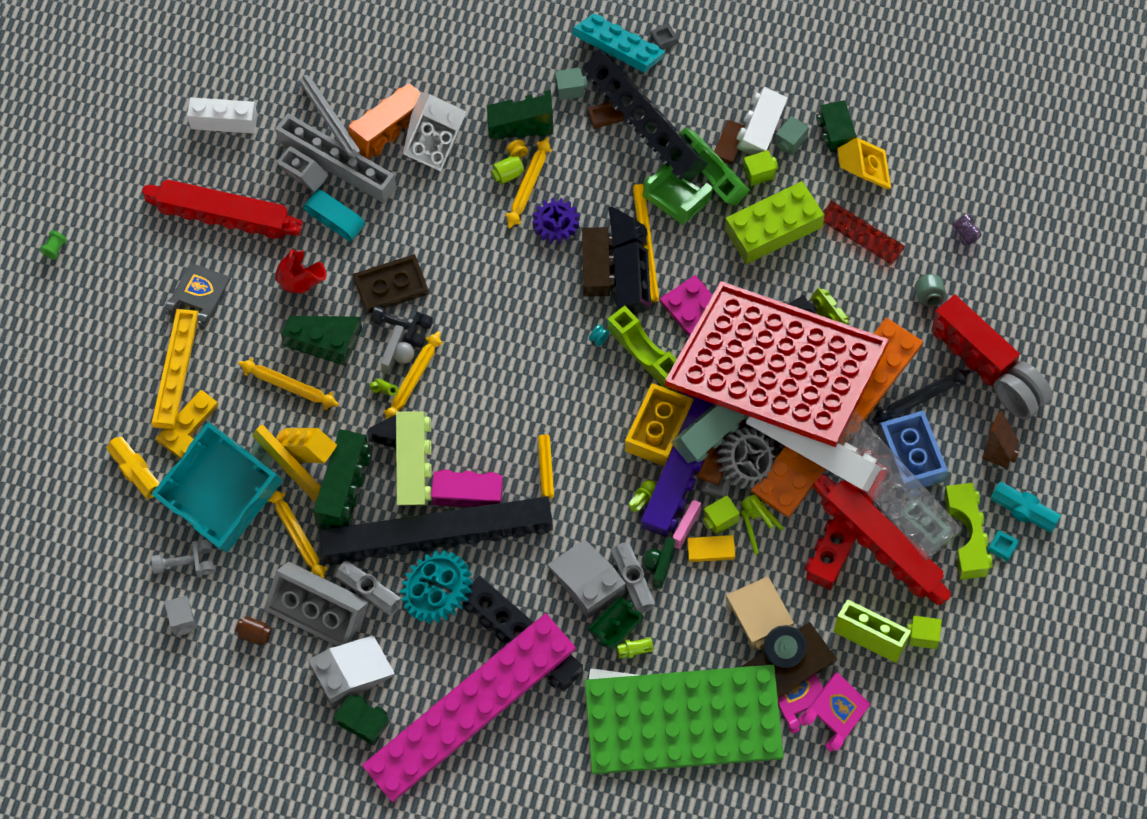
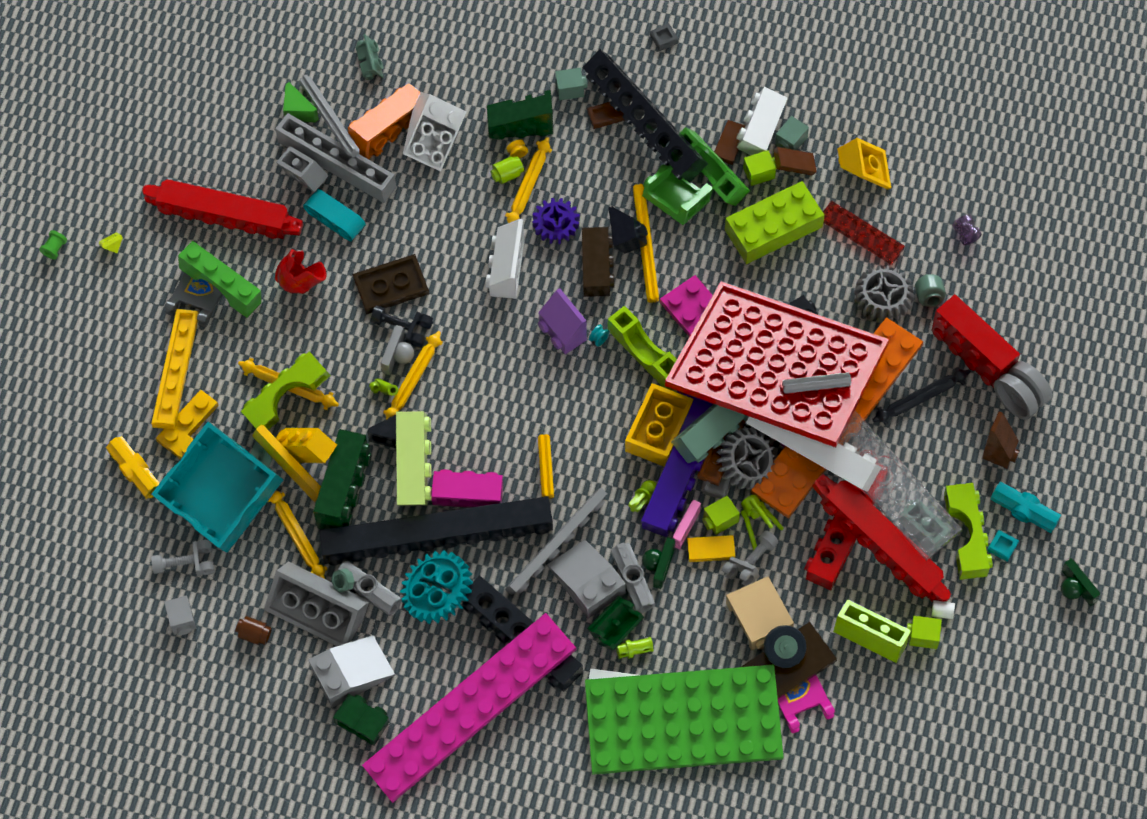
(112, 242): none -> neon yellow slope
(222, 115): white brick -> none
(237, 290): none -> bright green arch
(298, 105): none -> bright green slope
(304, 373): none -> lime arch
(323, 336): dark green wedge -> none
(342, 580): none -> sand green tile
(373, 64): none -> sand green hinge
(507, 260): none -> white slope
(551, 549): none -> light grey plate
(562, 322): none -> medium lavender slope
(618, 42): teal plate -> none
(632, 278): black brick -> none
(749, 572): none -> light grey bar
(794, 161): none -> reddish brown tile
(816, 382): none -> light grey axle
(826, 306): lime hinge -> none
(836, 125): dark green brick -> none
(838, 708): dark pink flag -> none
(875, 301): none -> light grey gear
(915, 446): medium blue brick -> none
(943, 609): none -> white hinge
(1078, 584): none -> dark green tile

